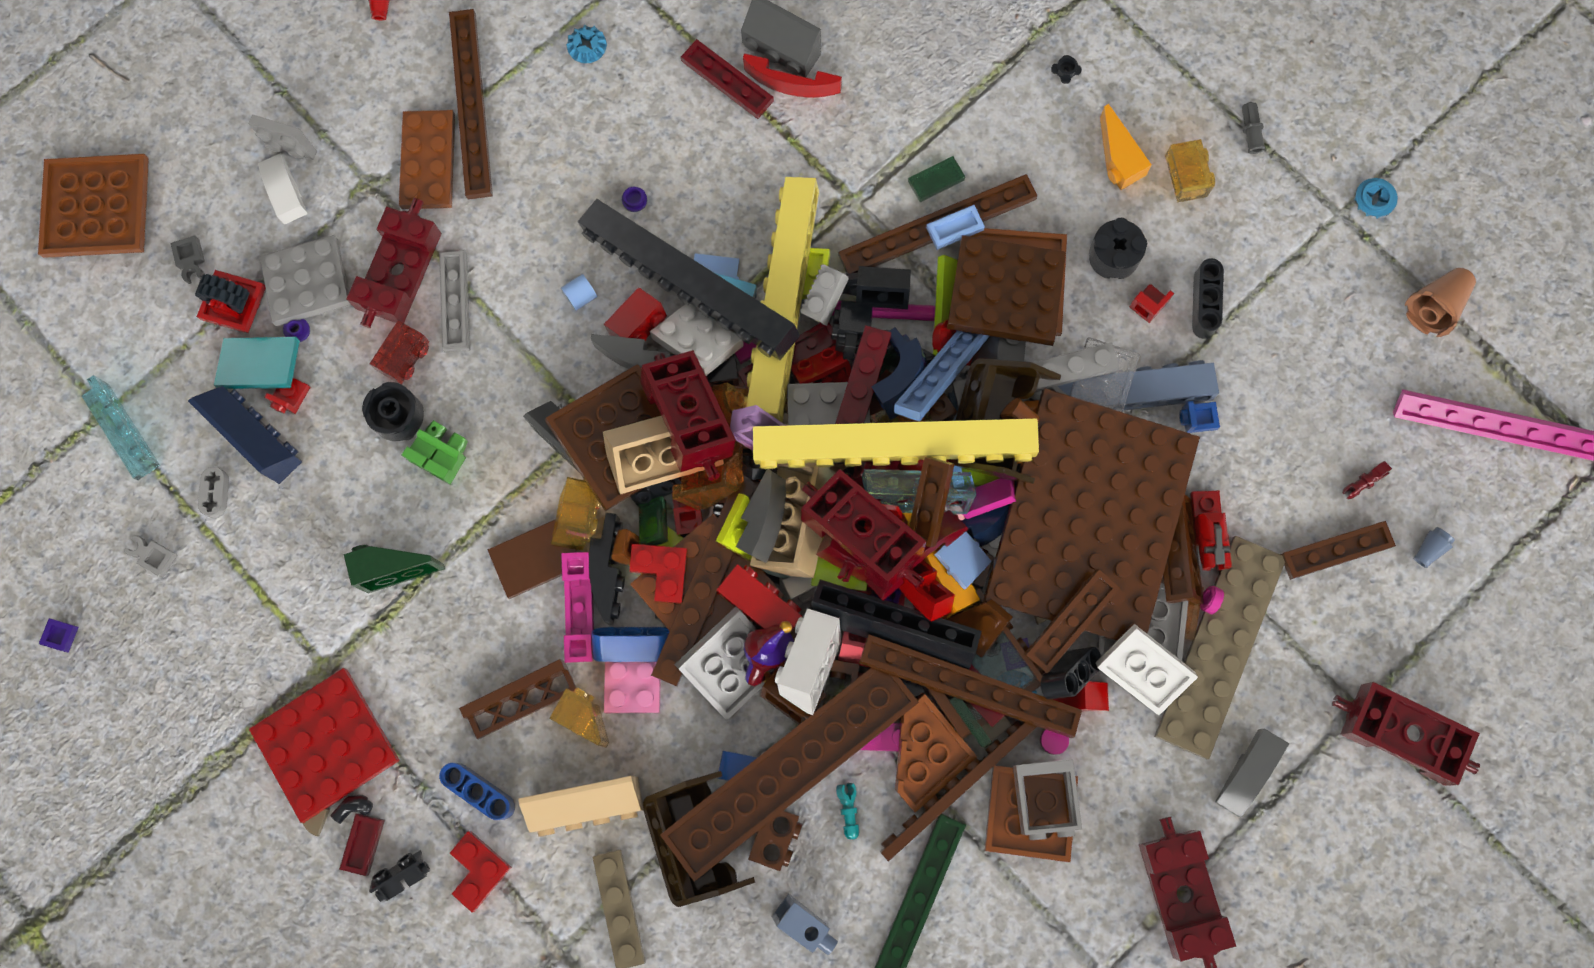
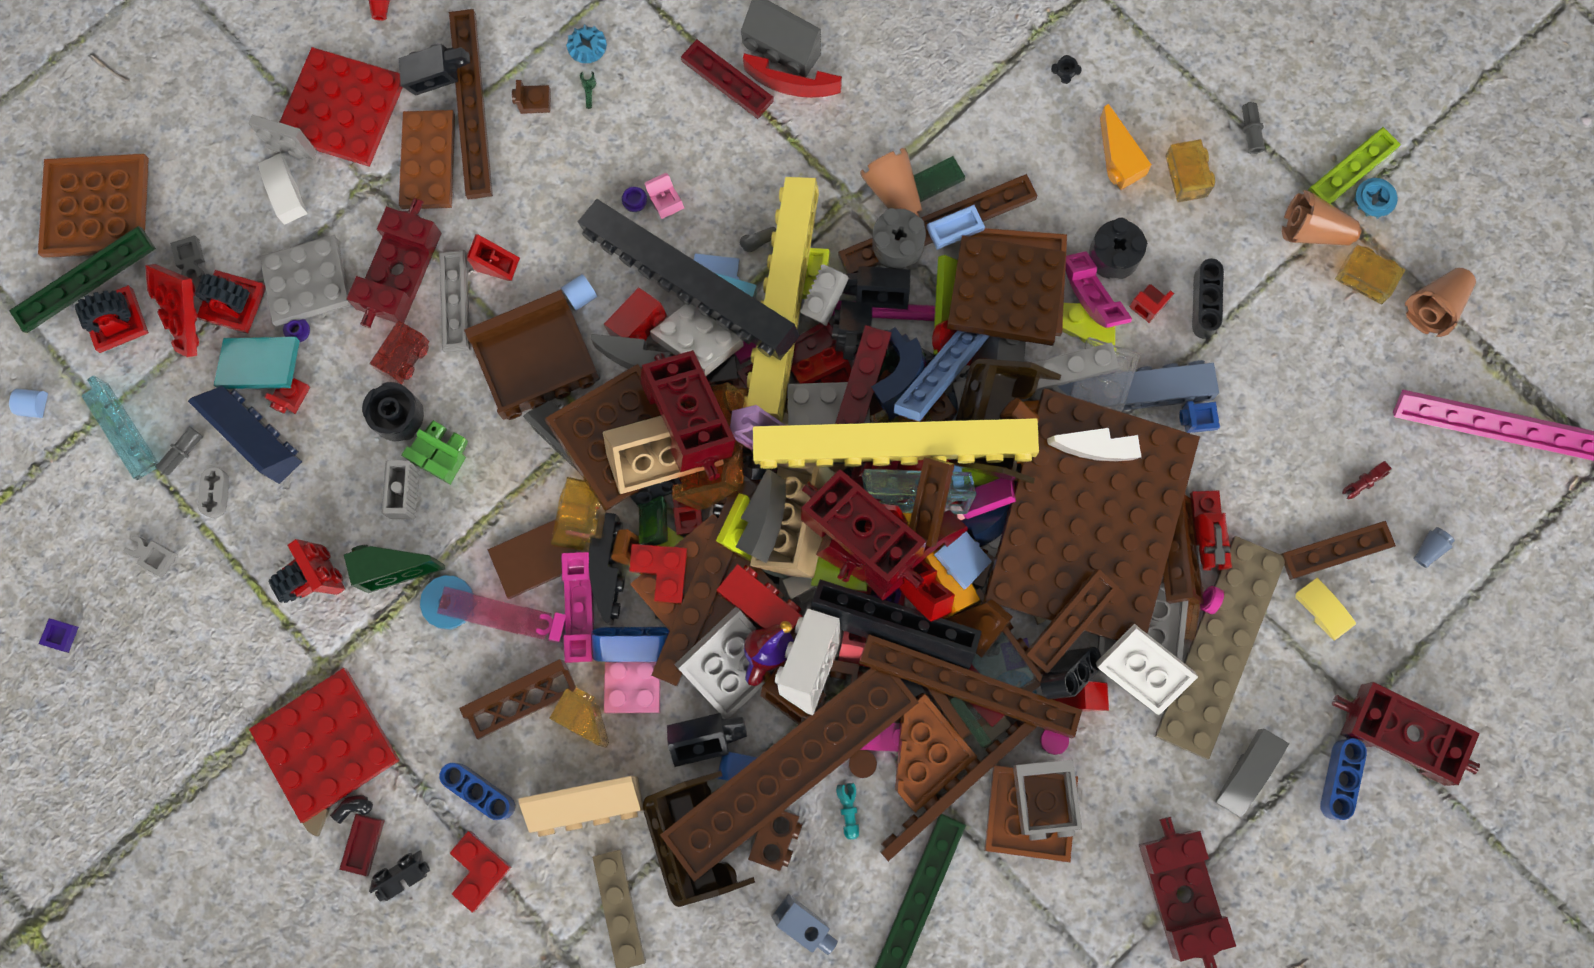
(28, 402): none -> light blue brick
(82, 279): none -> dark green tile
(111, 318): none -> plate
(177, 311): none -> red plate
(179, 451): none -> dark grey axle
(307, 573): none -> red plate
(342, 105): none -> red plate
(400, 490): none -> light grey brick
(431, 68): none -> black hinge
(431, 599): none -> dark azure tile
(492, 259): none -> red slope
(492, 613): none -> clear pink slope
(532, 98): none -> reddish brown bracket
(532, 355): none -> reddish brown panel
(554, 628): none -> dark pink tile
(588, 85): none -> clear green hand
(663, 195): none -> bright pink bracket
(703, 738): none -> black hinge
(752, 242): none -> dark grey arm
(862, 764): none -> reddish brown tile
(894, 181): none -> nougat cone
(902, 225): none -> dark grey brick
(1079, 324): none -> neon yellow wing
(1092, 294): none -> dark pink slope
(1097, 445): none -> white slope
(1318, 222): none -> nougat cone
(1326, 608): none -> light yellow slope
(1353, 769): none -> blue beam
(1355, 166): none -> lime tile
(1370, 274): none -> clear yellow brick

